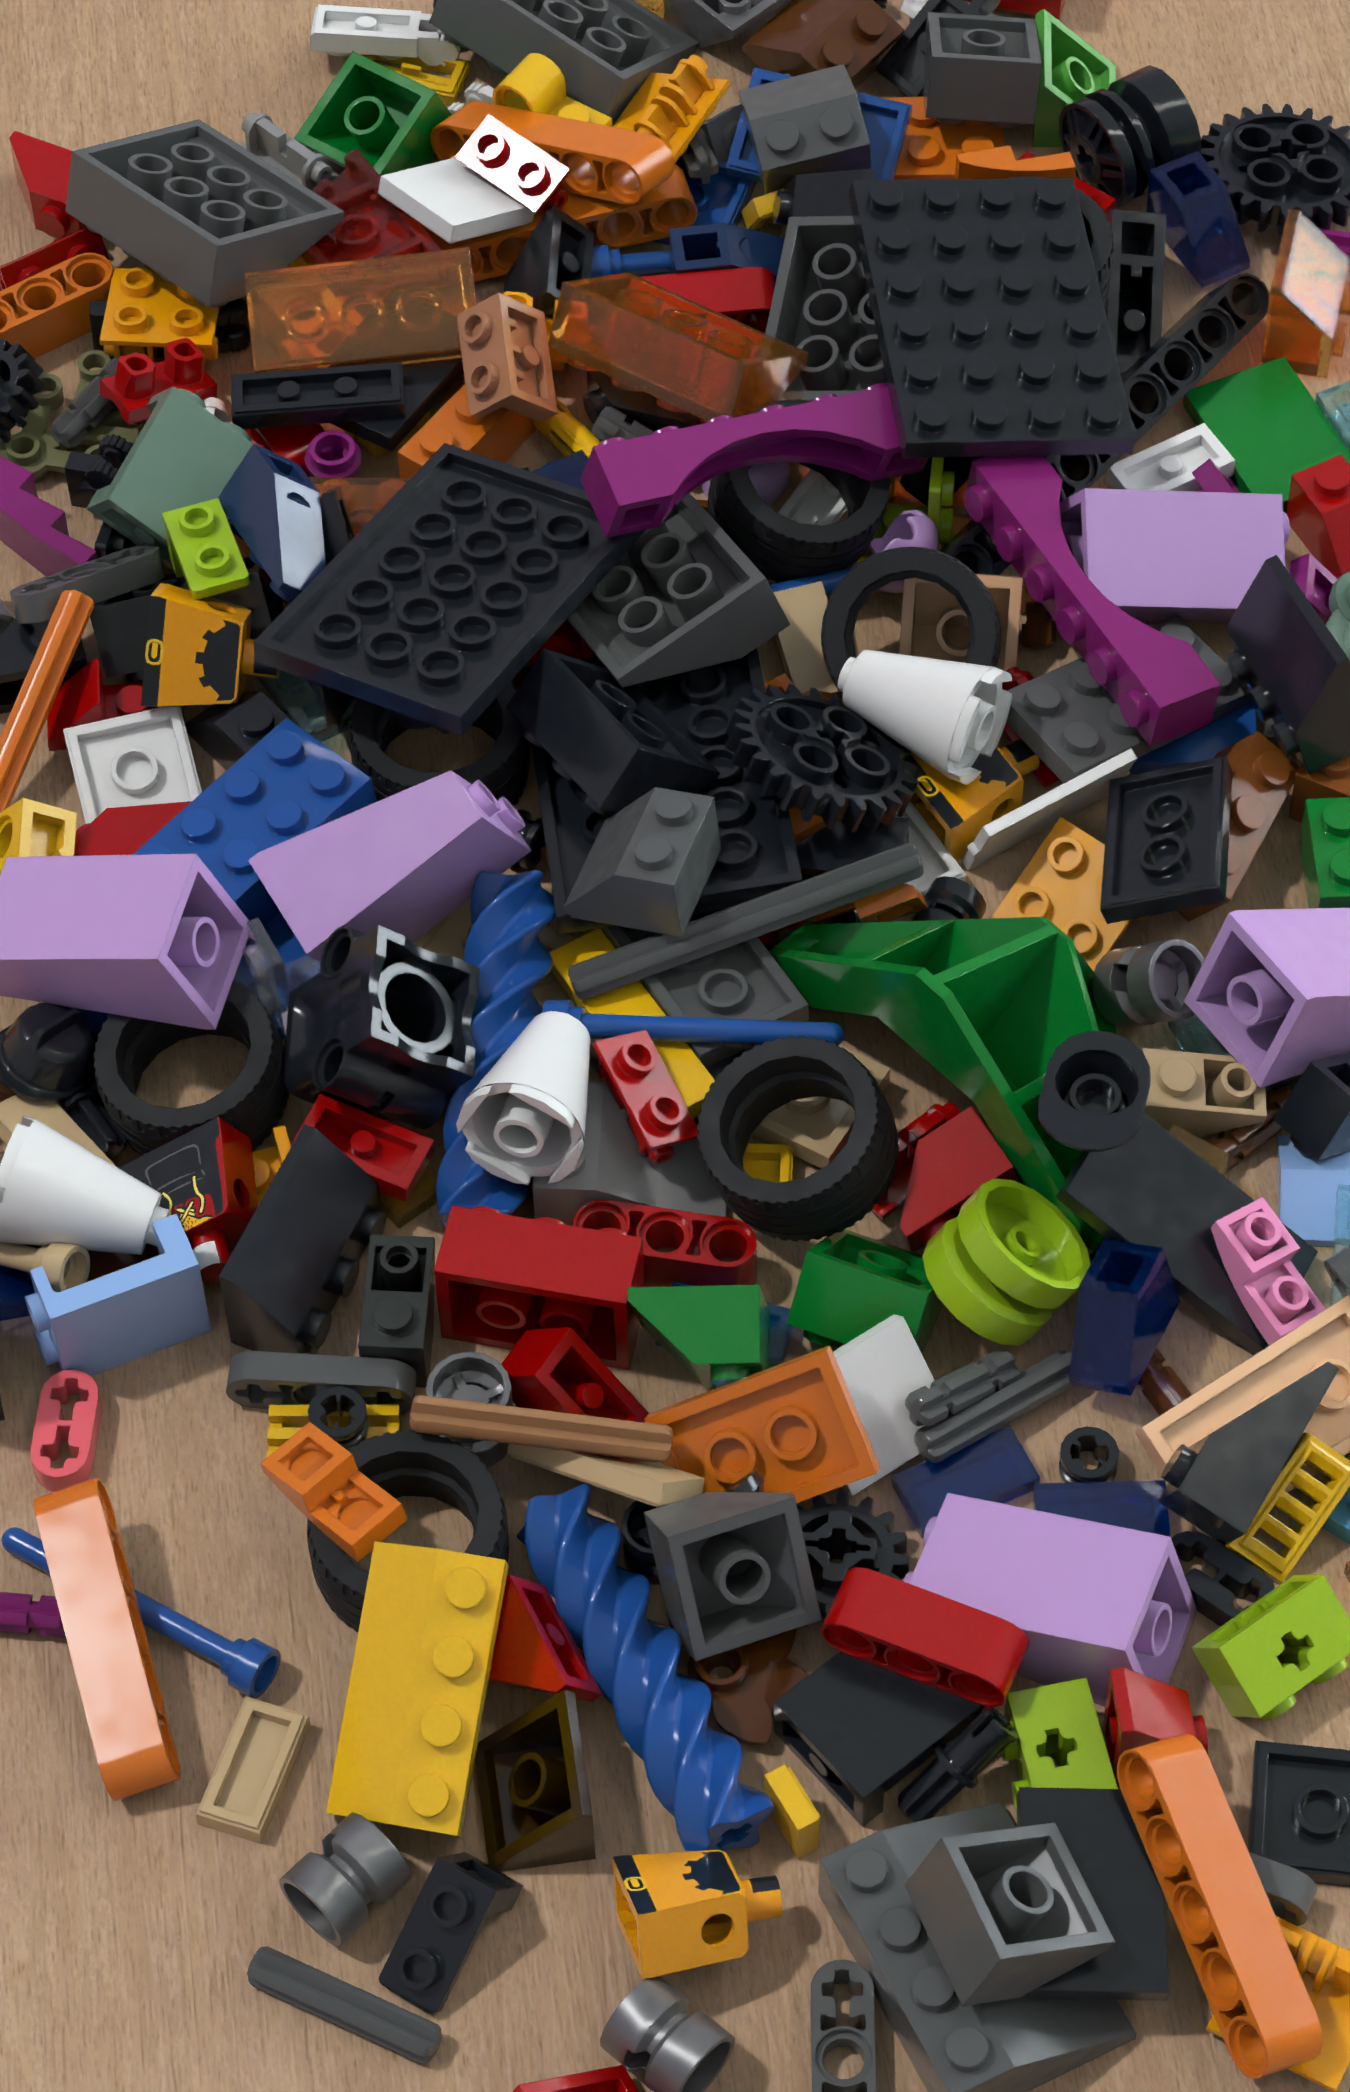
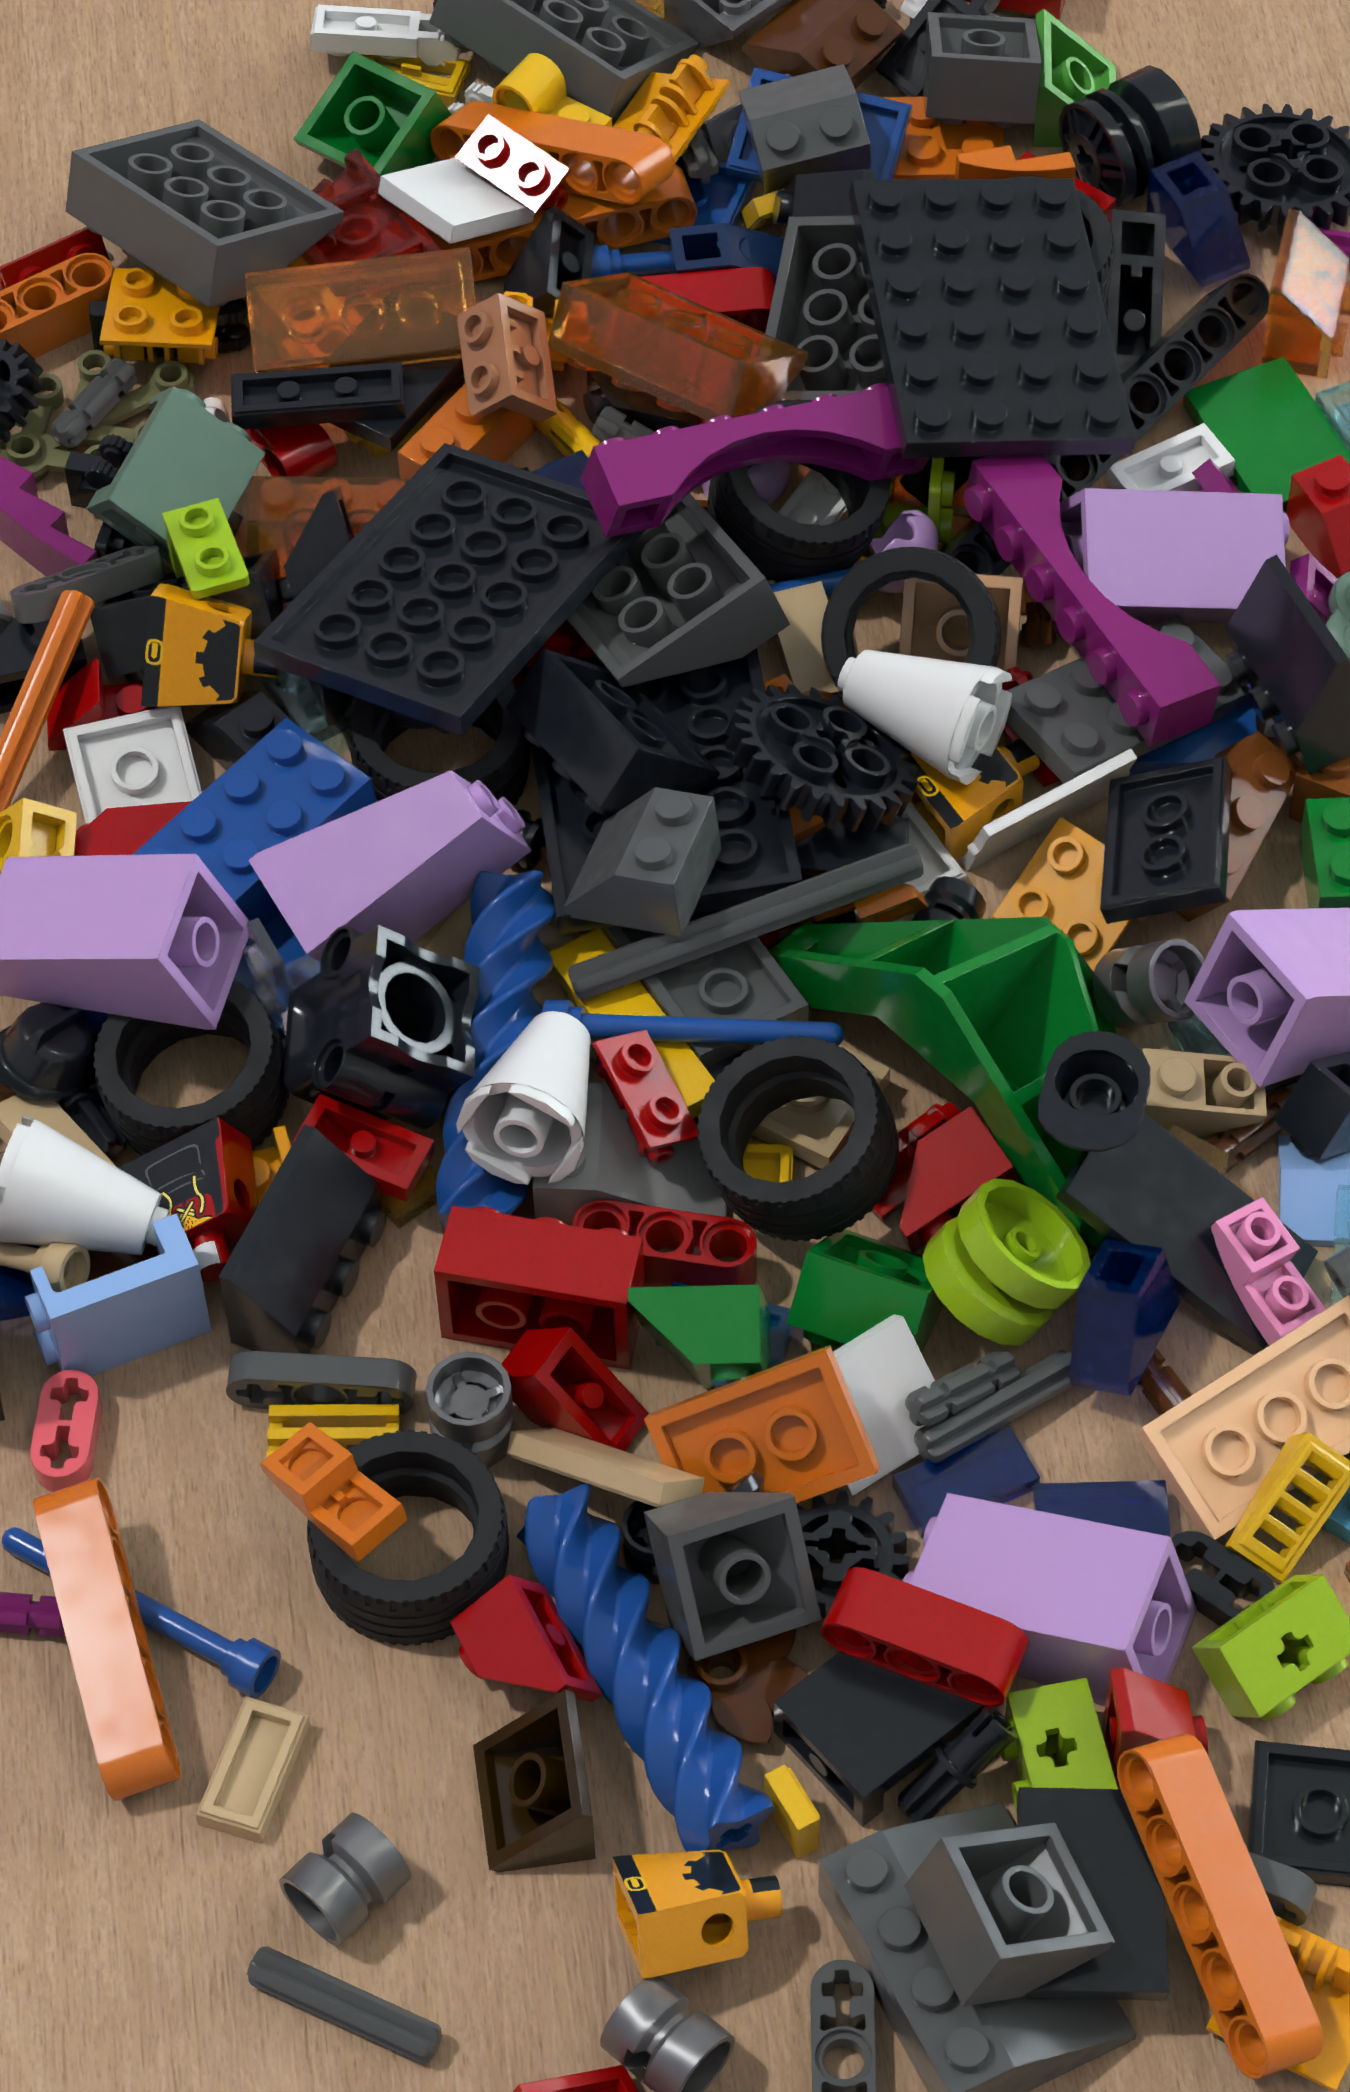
(44, 179): red slope -> none
(141, 378): red hips -> none
(278, 518): dark blue slope -> none
(285, 153): light grey hinge -> none
(333, 455): magenta cone -> none
(340, 1400): black bush -> none
(399, 1302): pearl dark grey slope -> none
(418, 1687): yellow slope -> none
(445, 1928): black bracket -> none
(541, 1428): medium nougat axle -> none
(1093, 1440): black bush -> none
(1231, 1471): black slope -> none

